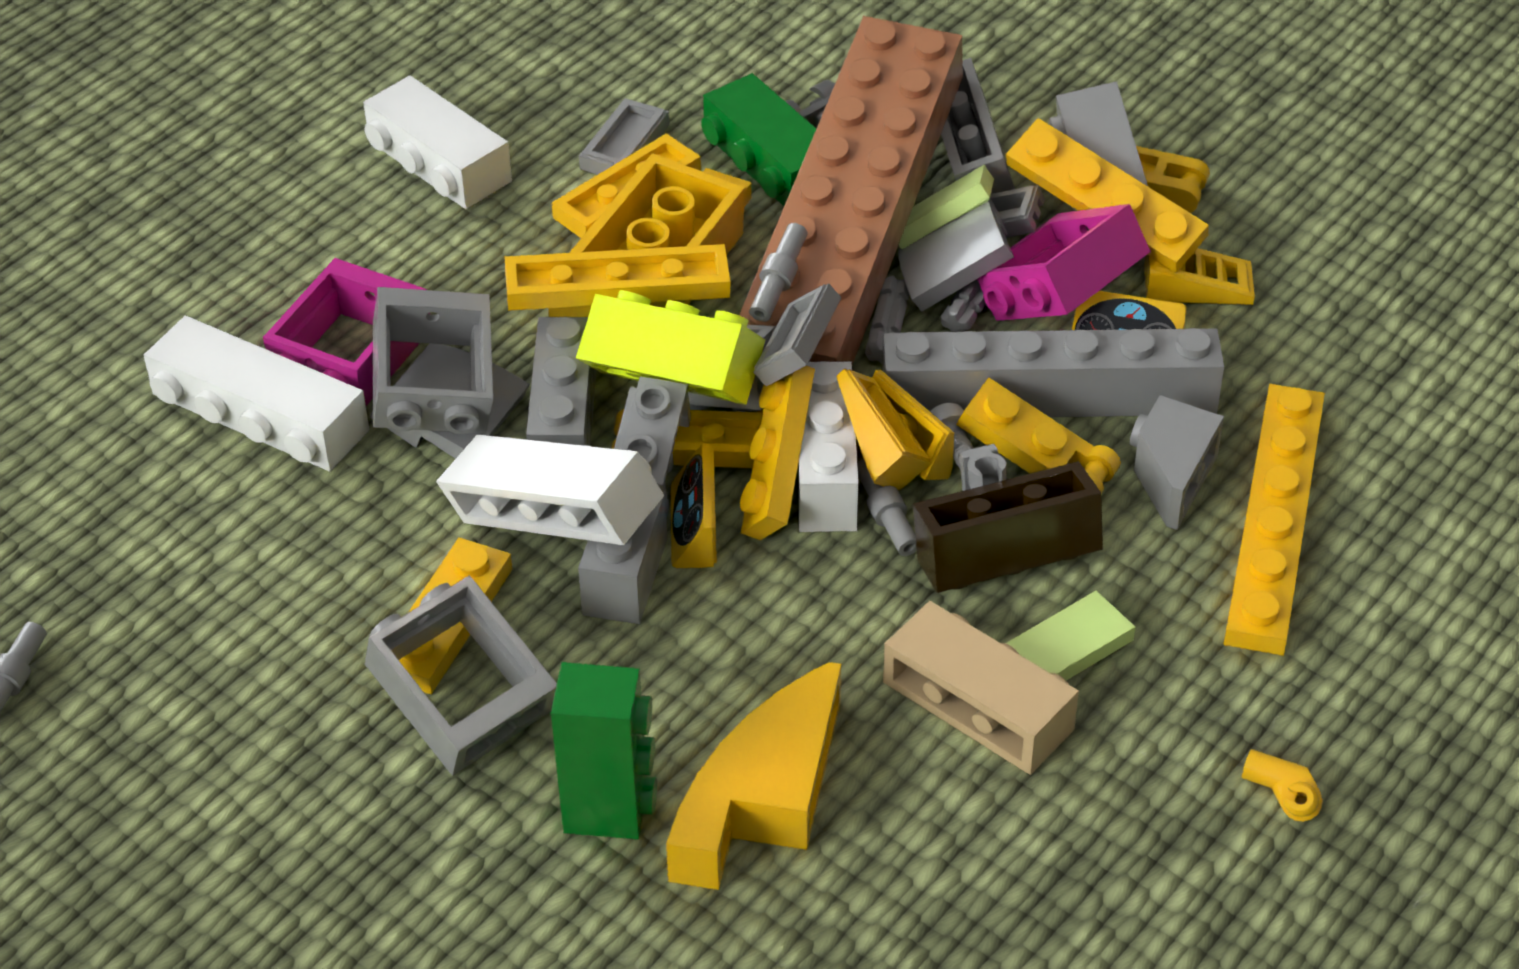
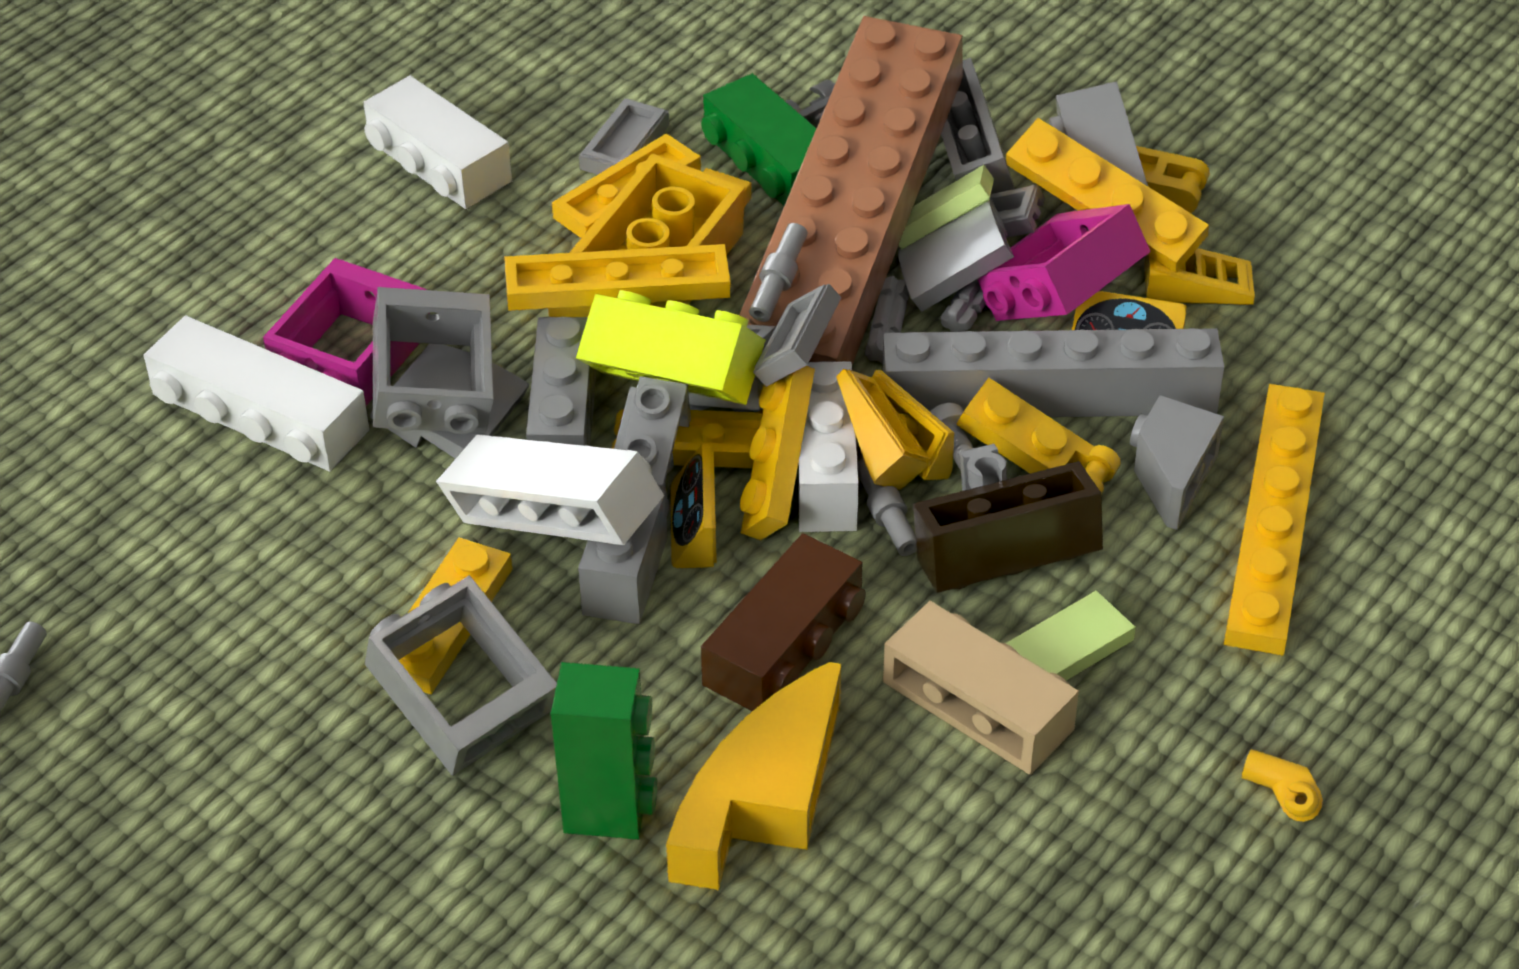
(783, 623): none -> reddish brown brick

